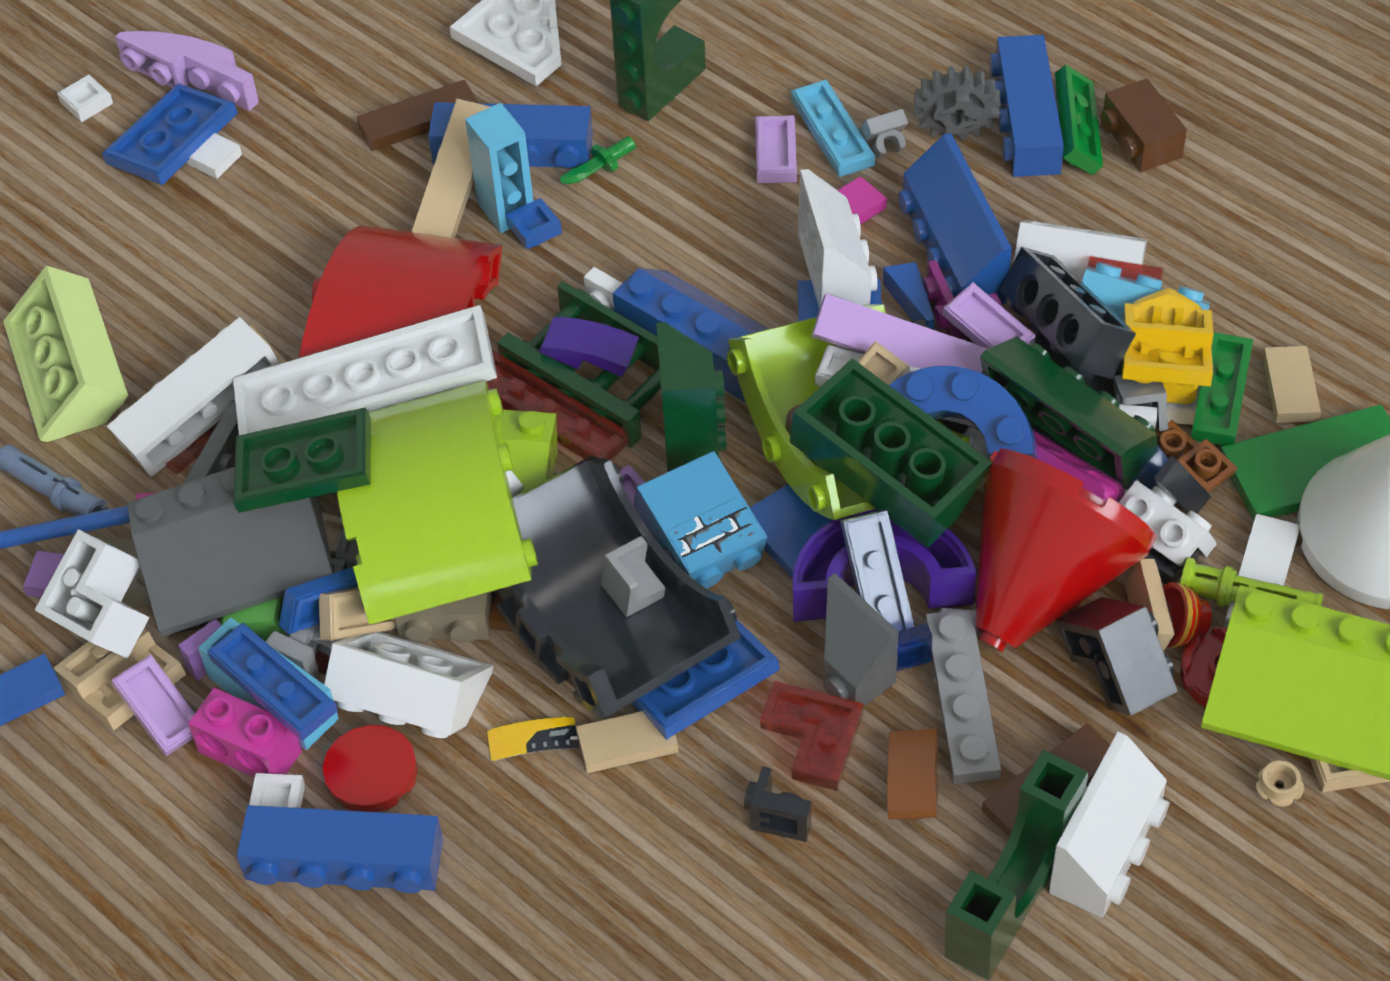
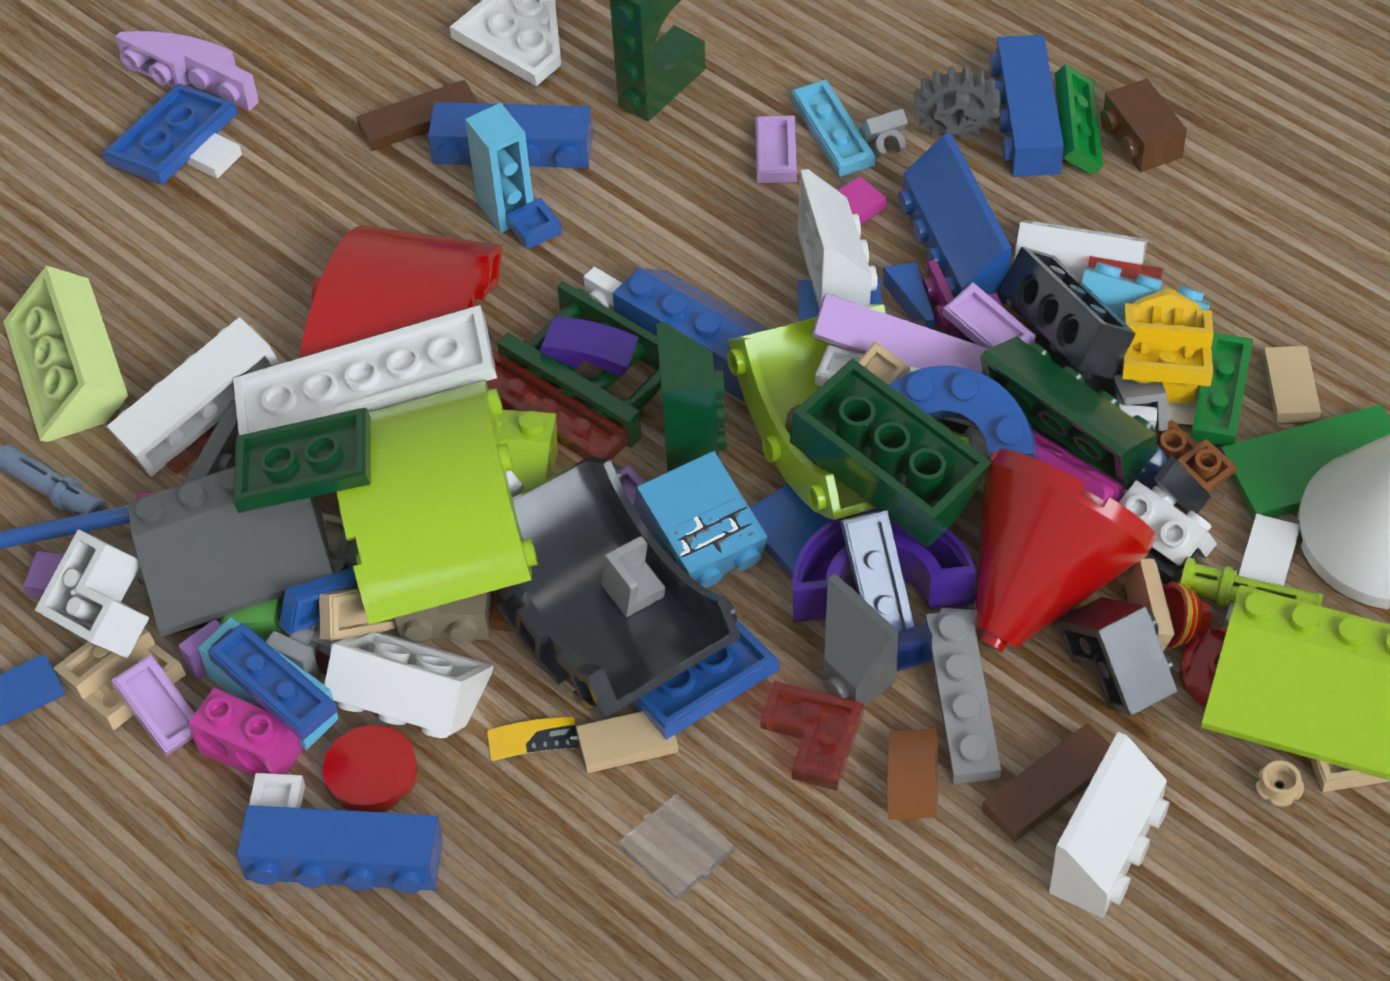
(85, 98): white tile -> none
(450, 177): tan tile -> none
(601, 158): green piece -> none
(676, 846): none -> clear piece
(777, 813): black bracket -> none
(992, 909): dark green arch -> none

